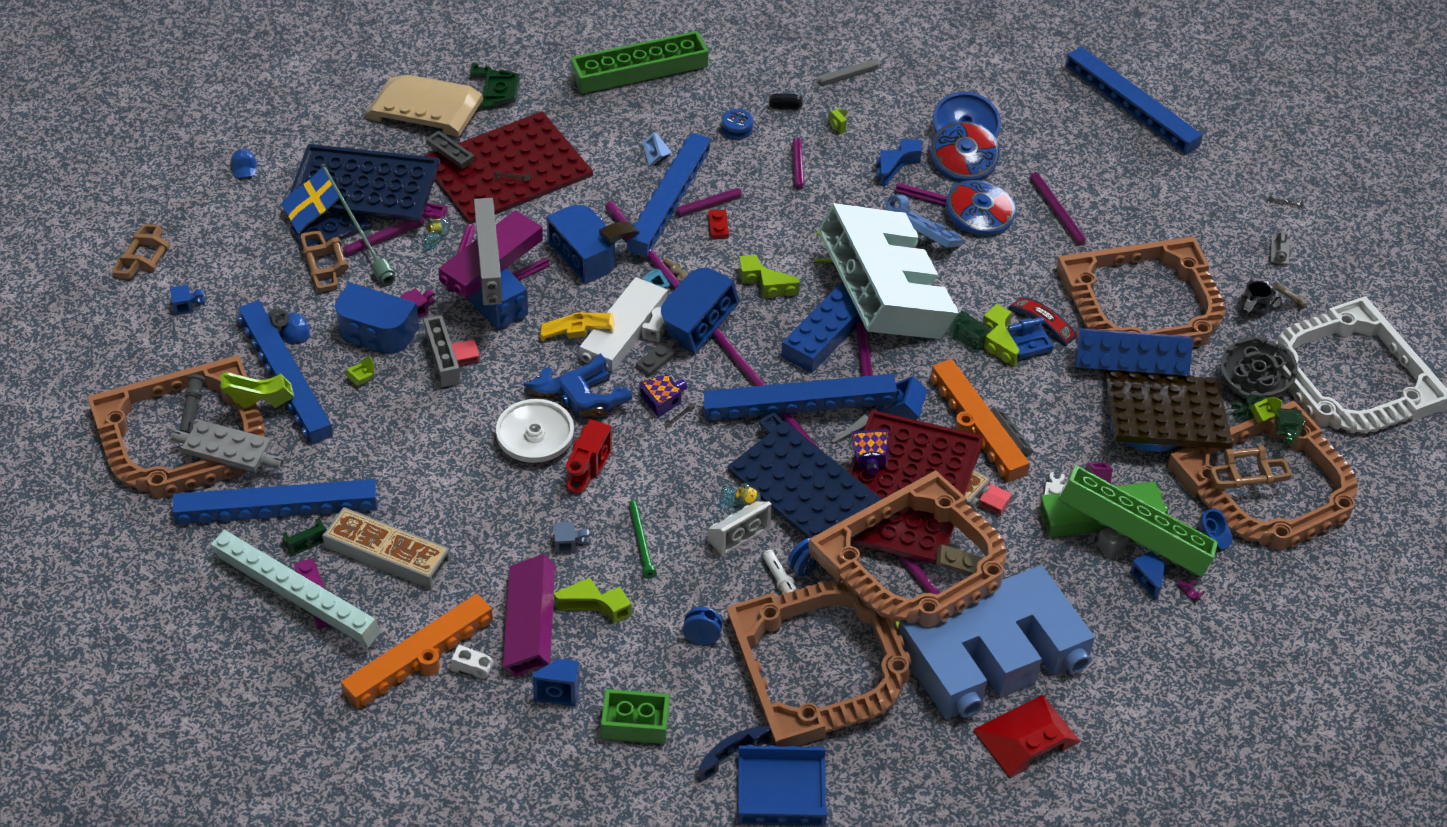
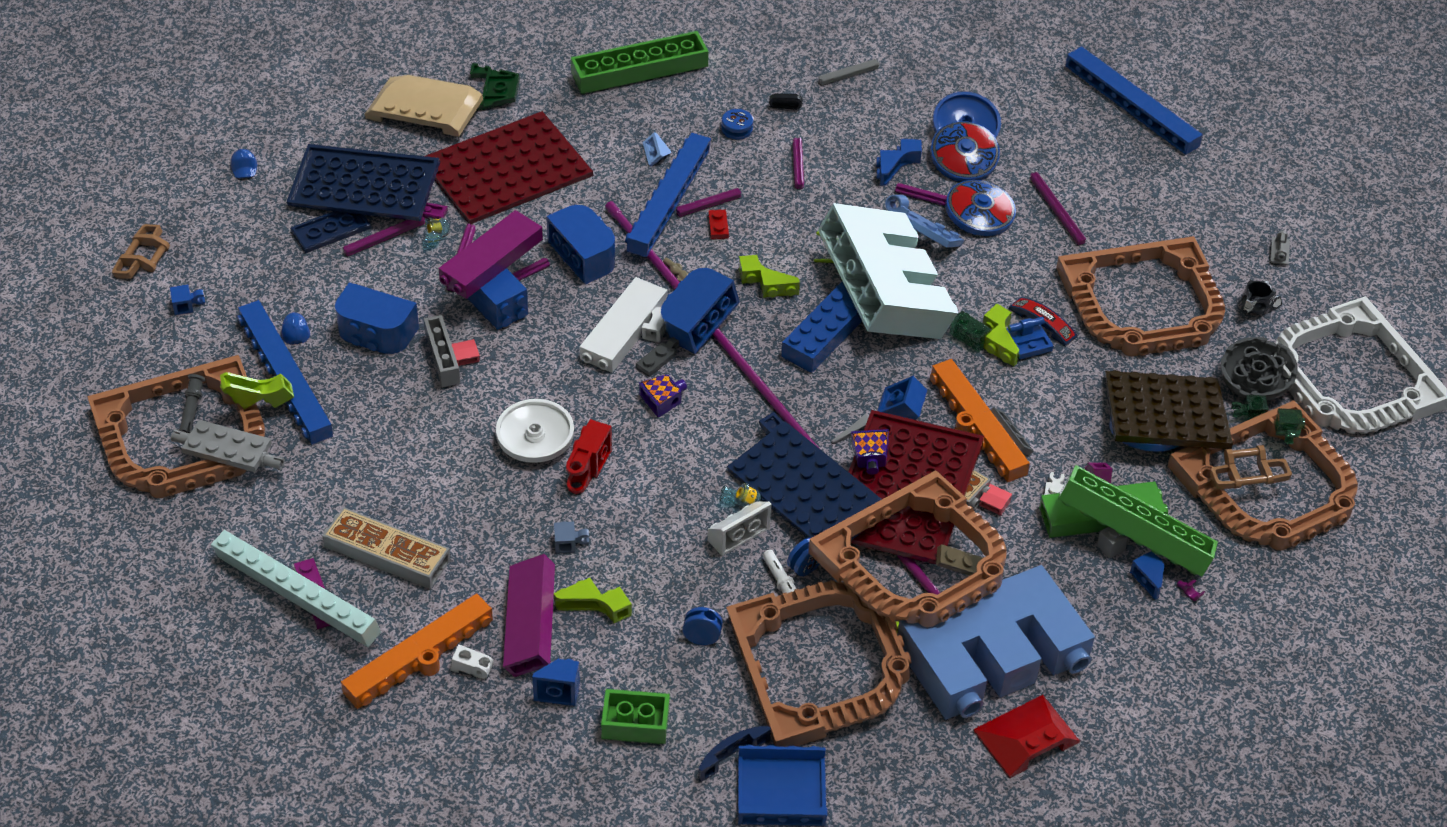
(272, 315): dark grey hinge -> none
(274, 501): blue brick -> none
(305, 539): dark green hinge -> none
(318, 197): flag -> none
(324, 249): medium nougat bar -> none
(361, 372): lime plate -> none
(421, 300): magenta brick -> none
(450, 149): dark grey plate -> none
(488, 251): light grey brick -> none
(526, 177): clear smoke hinge -> none
(575, 391): blue animal -> none
(577, 324): yellow plate -> none
(617, 231): dark brown slope -> none
(648, 571): green bar -> none
(656, 277): medium azure brick -> none
(668, 424): clear smoke hinge -> none
(800, 397): blue brick -> none
(838, 120): lime plate -> none
(864, 351): magenta axle -> none
(1133, 351): blue brick -> none
(1214, 526): blue piece -> none
(1266, 409): lime plate -> none
(1270, 199): clear smoke hinge -> none
(1295, 298): dark tan animal -> none

